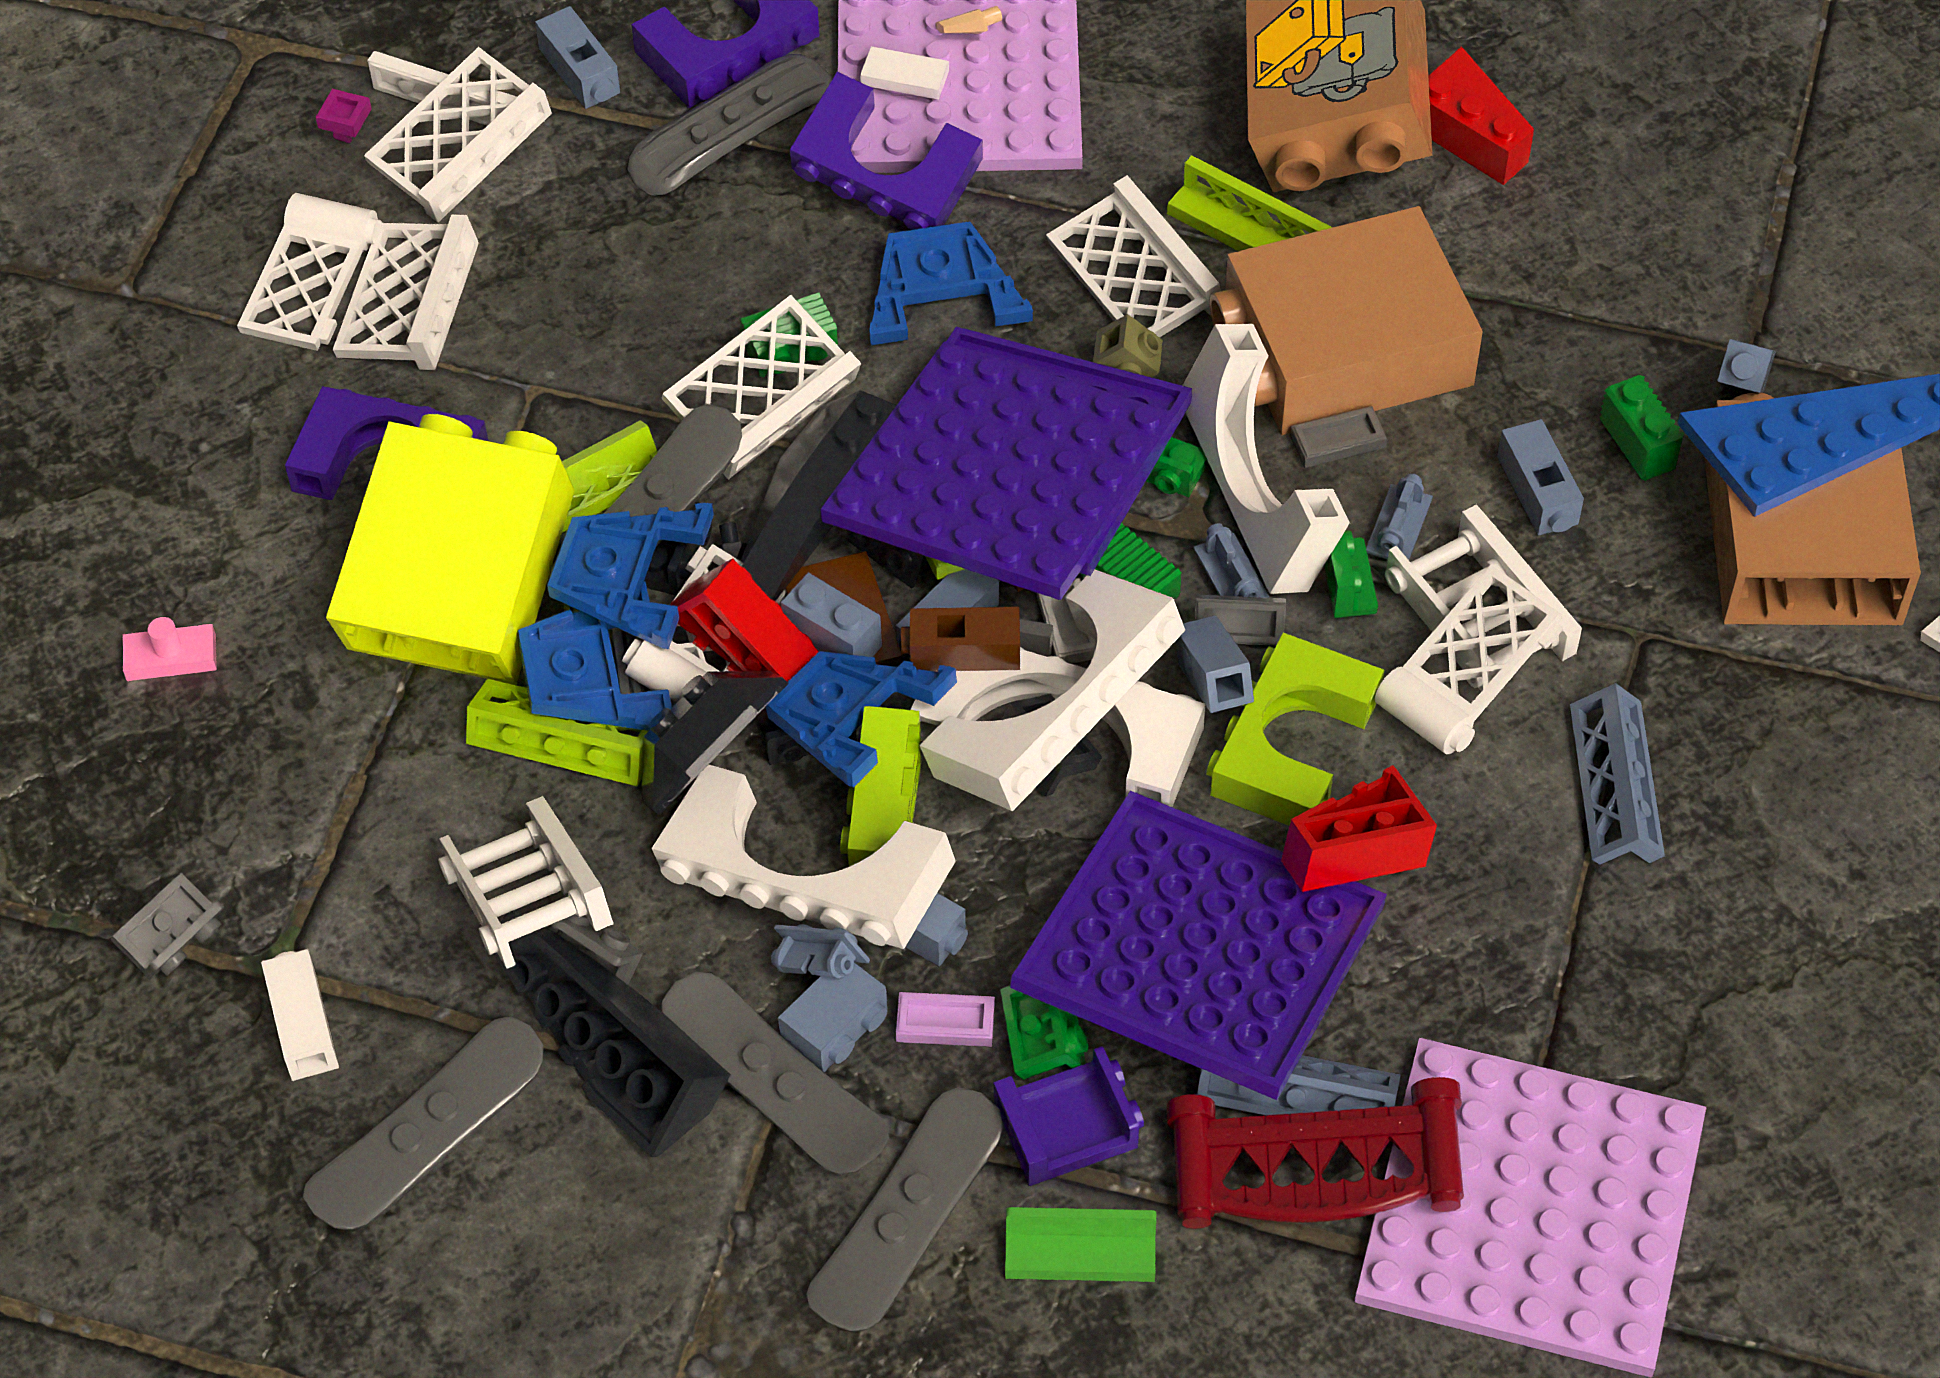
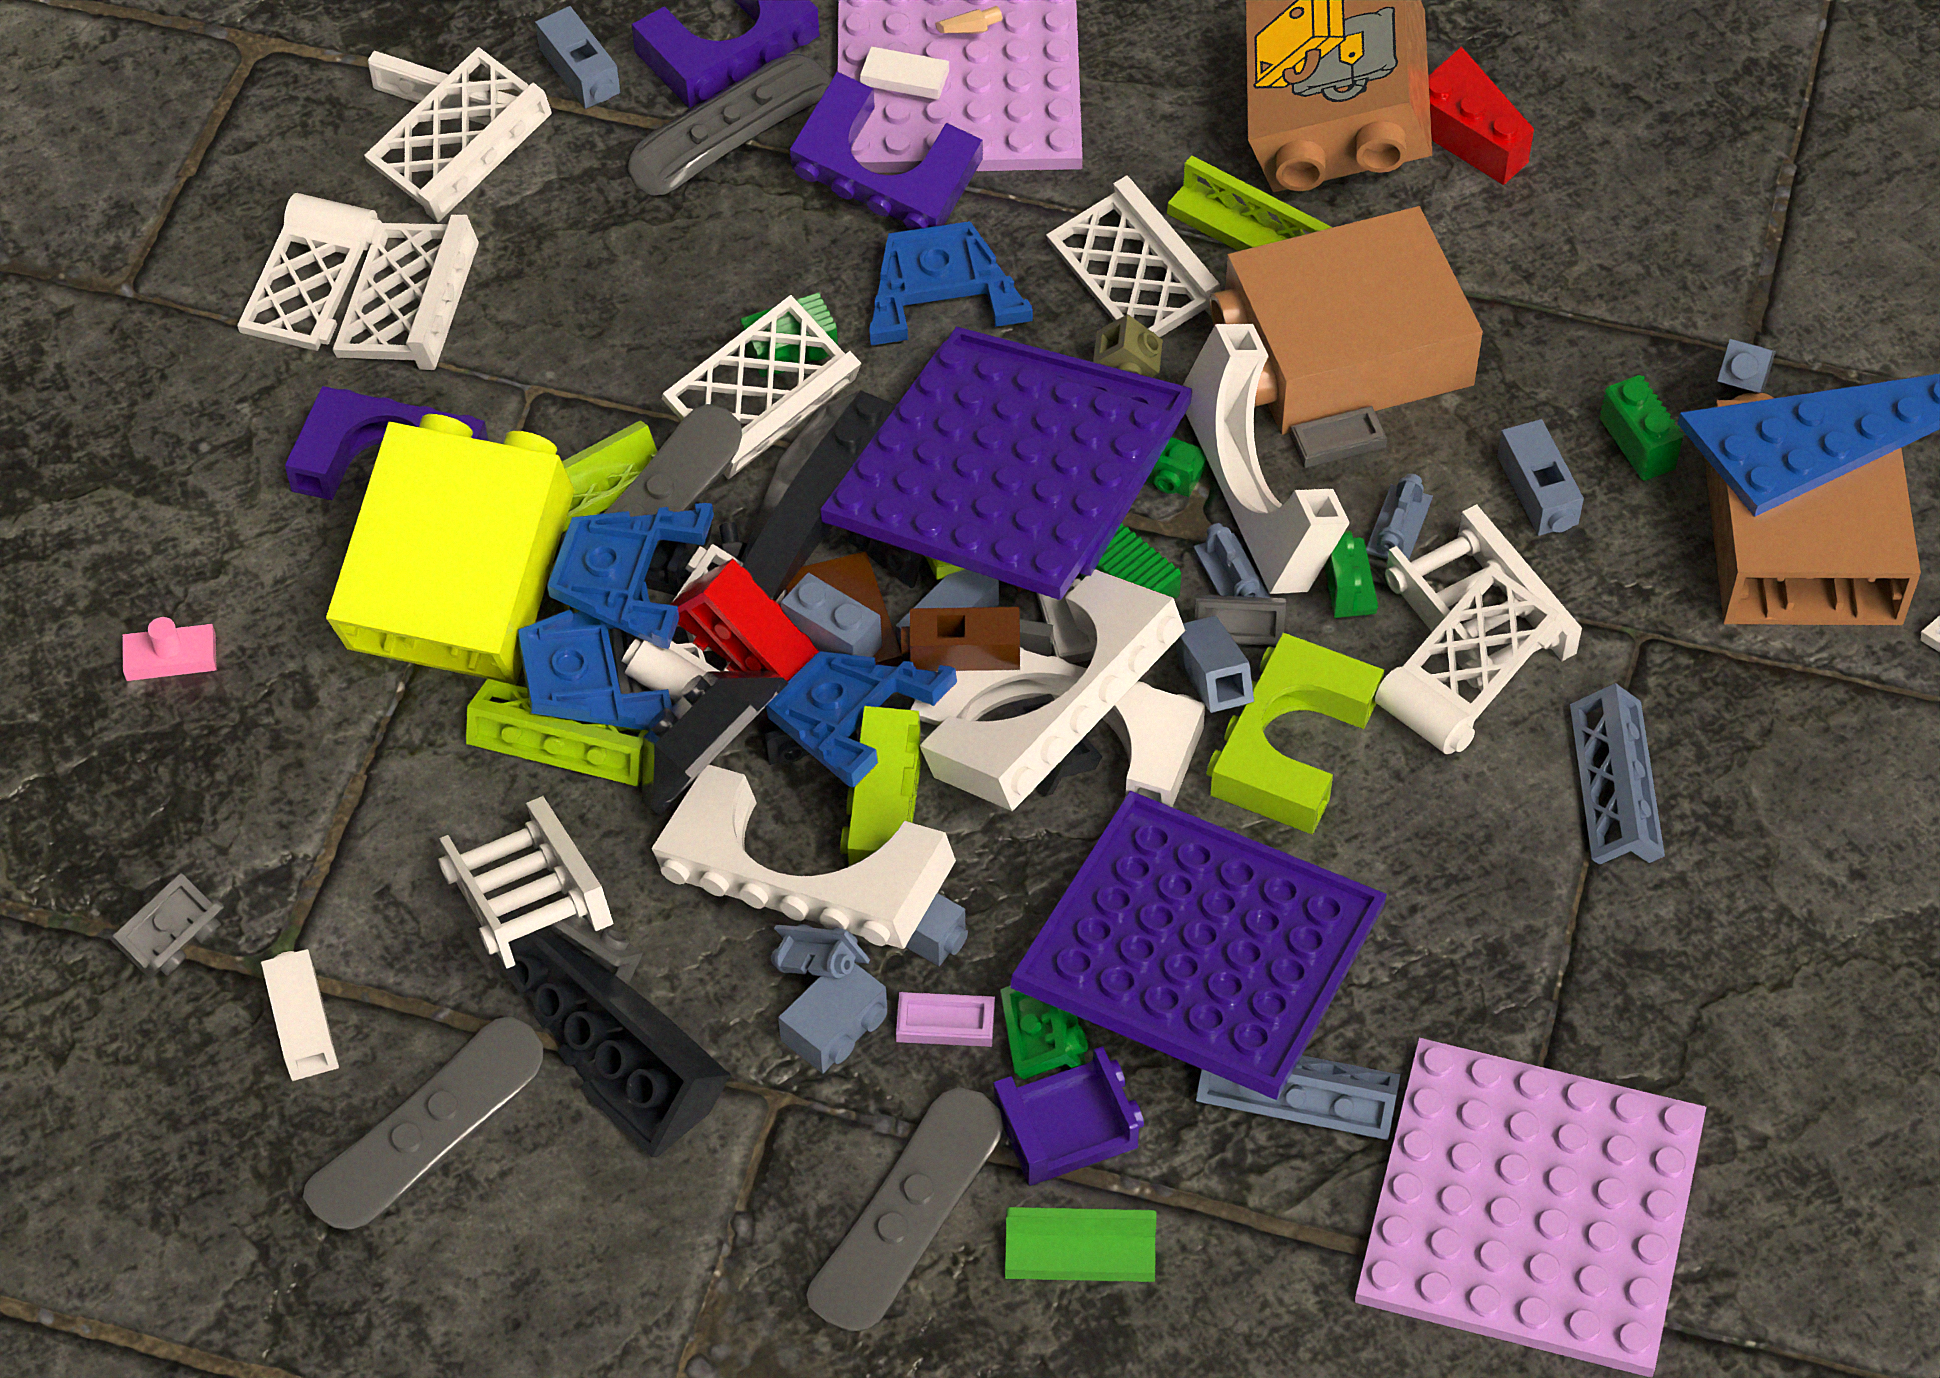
(343, 114): magenta tile -> none
(776, 1077): dark grey piece -> none
(1360, 836): red wedge -> none
(1421, 1131): dark red piece -> none

